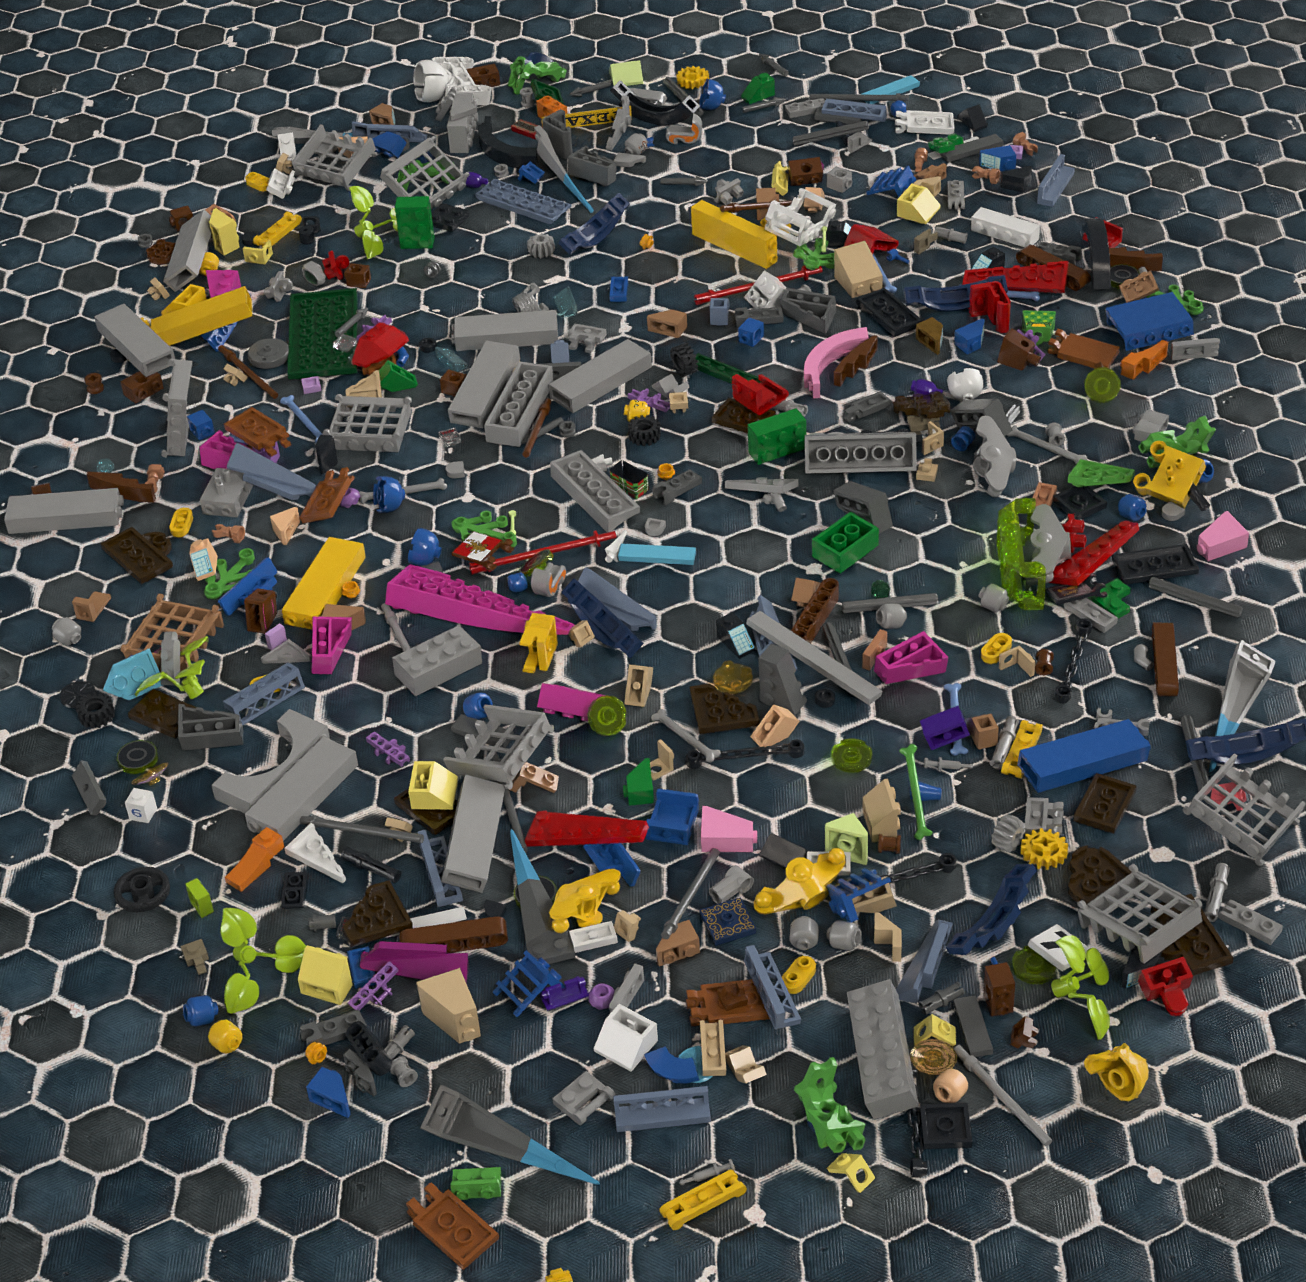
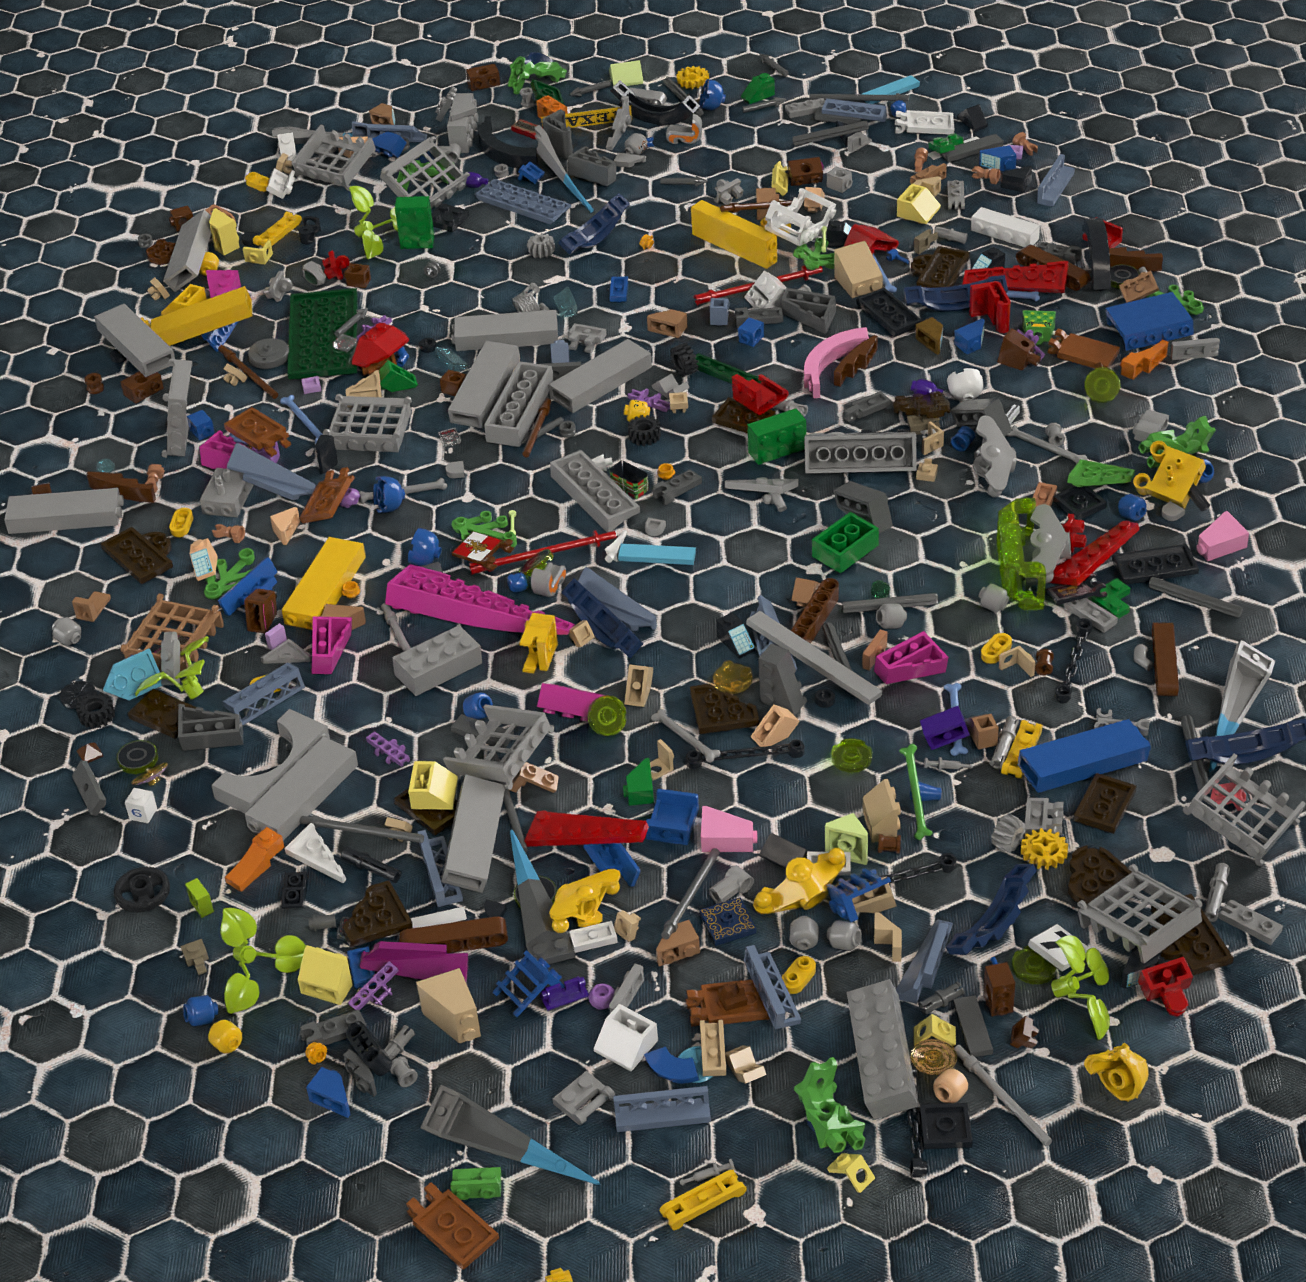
(89, 752): none -> reddish brown slope
(447, 72): white beam -> none
(449, 150): none -> light grey piece
(896, 180): blue plate -> none
(940, 268): none -> dark brown plate

